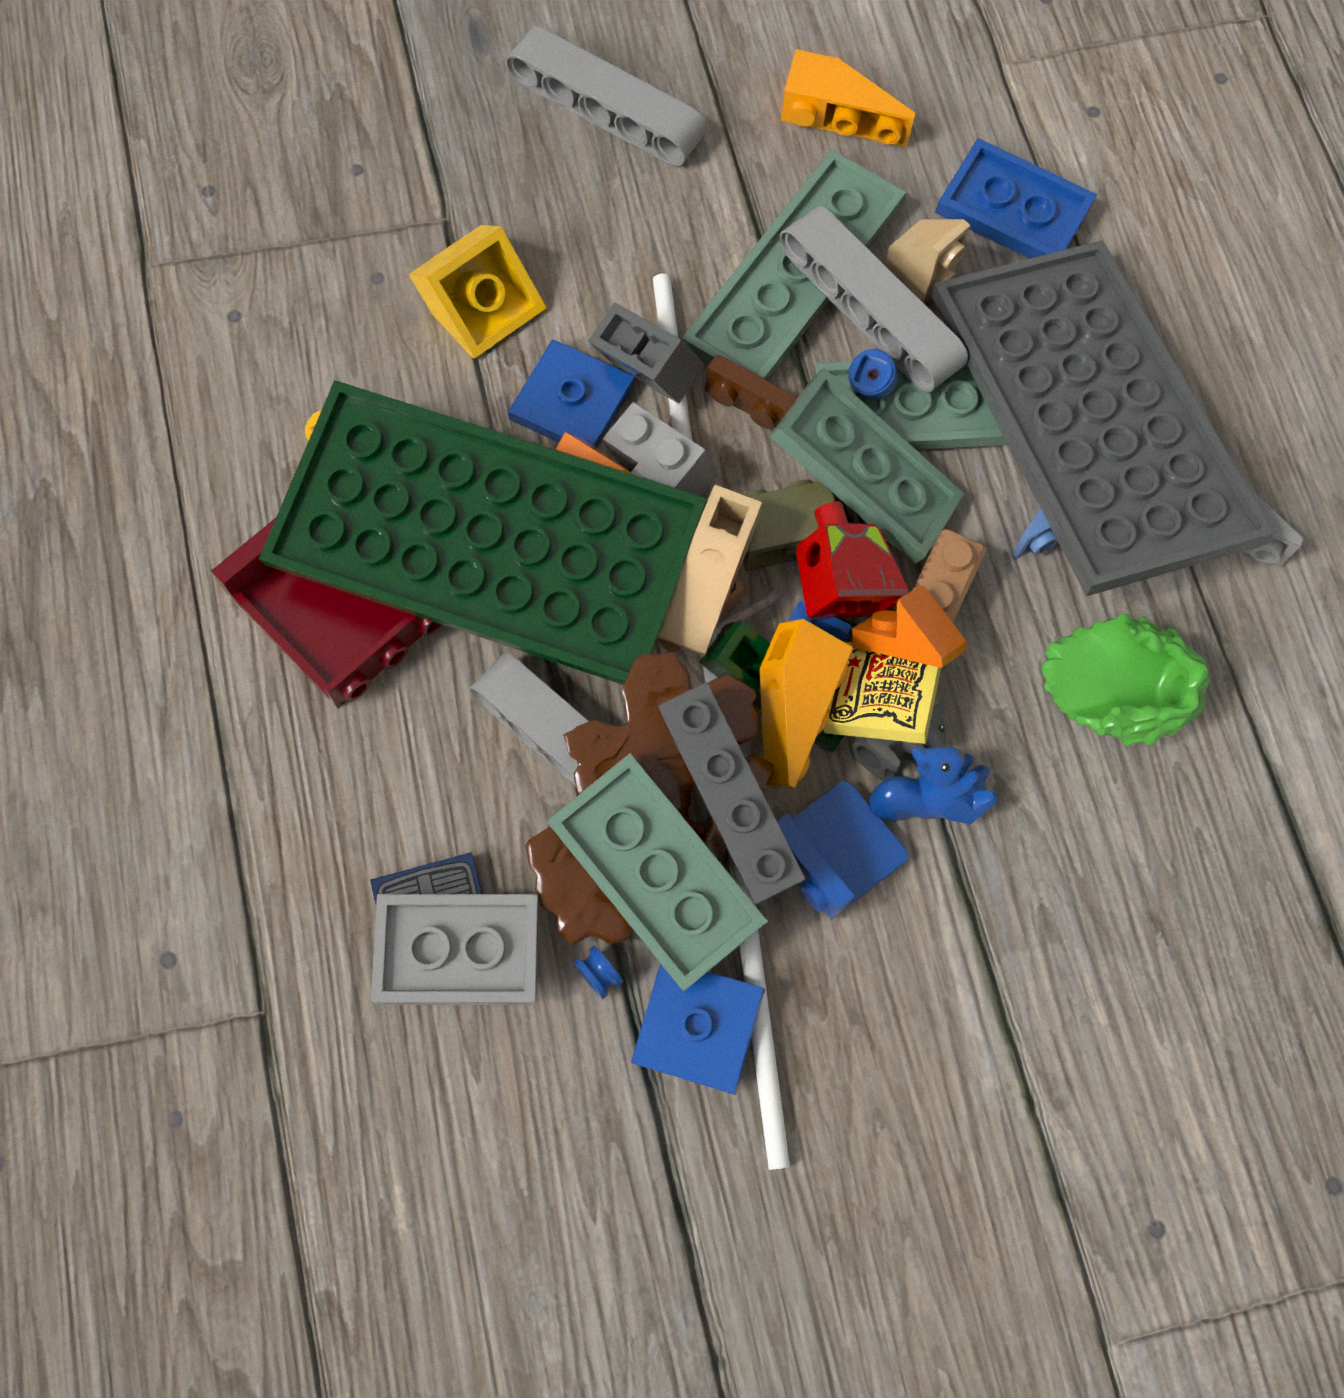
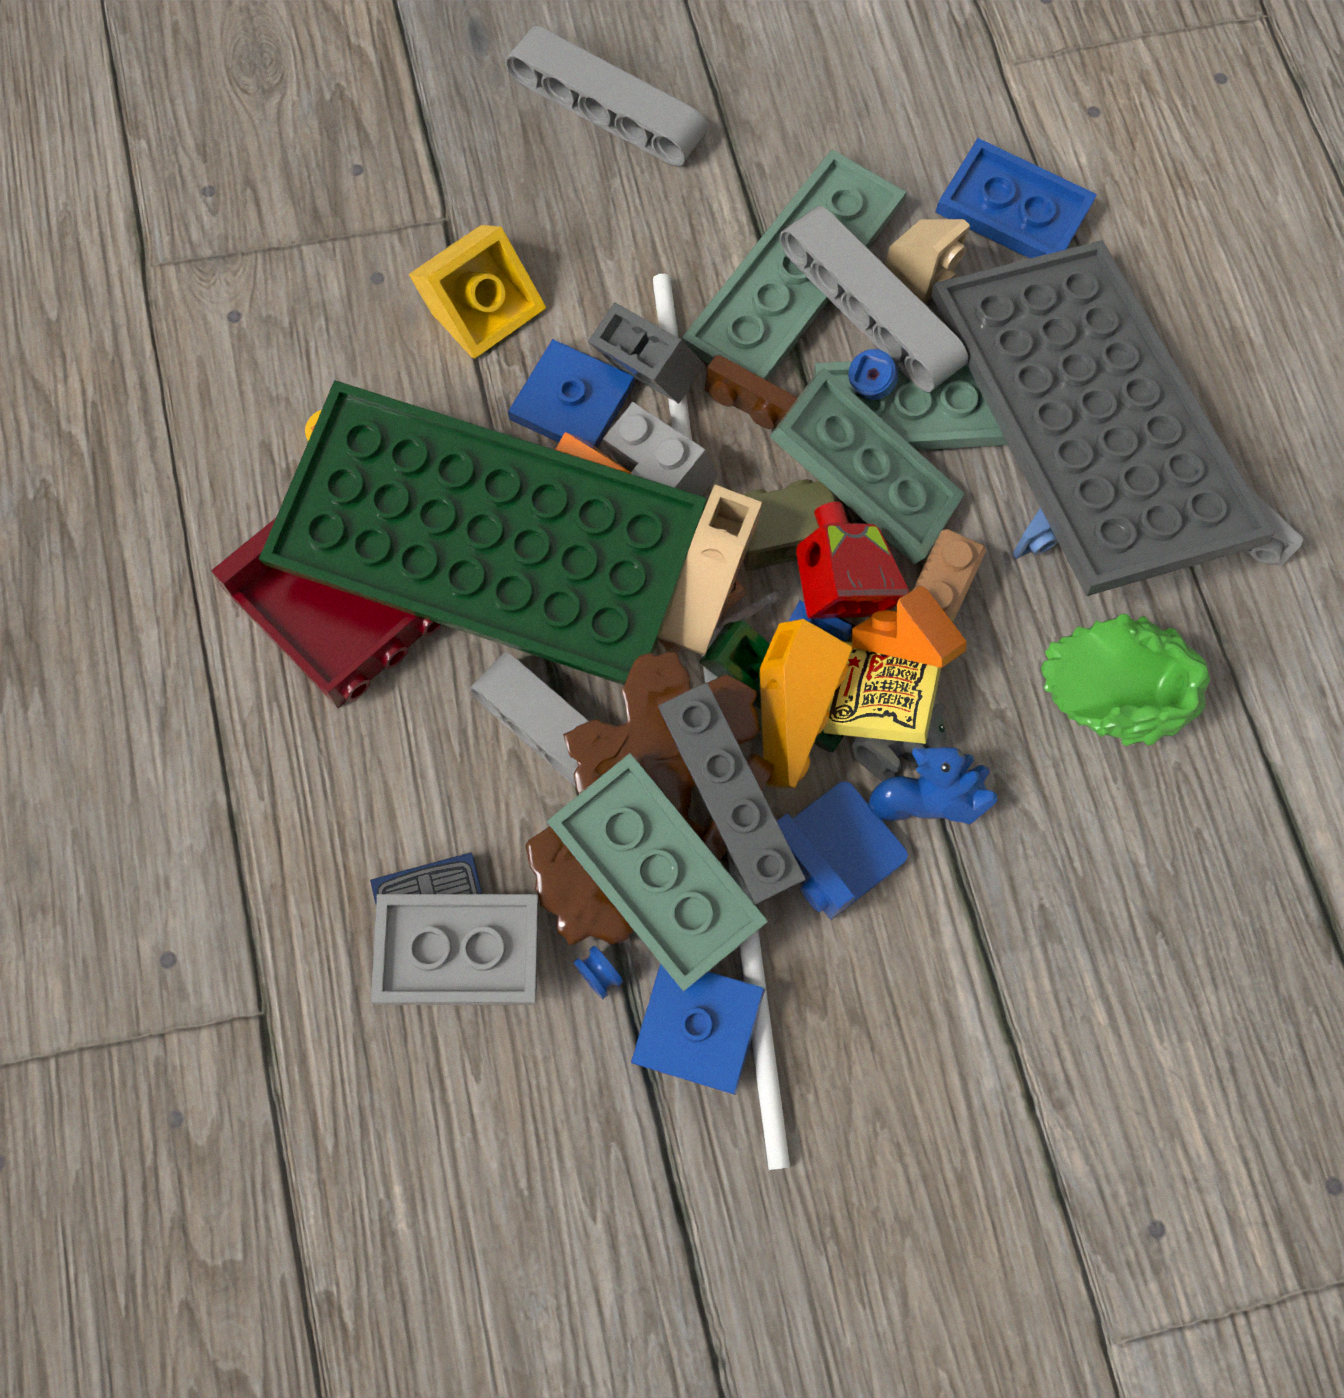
(839, 99): light orange slope -> none

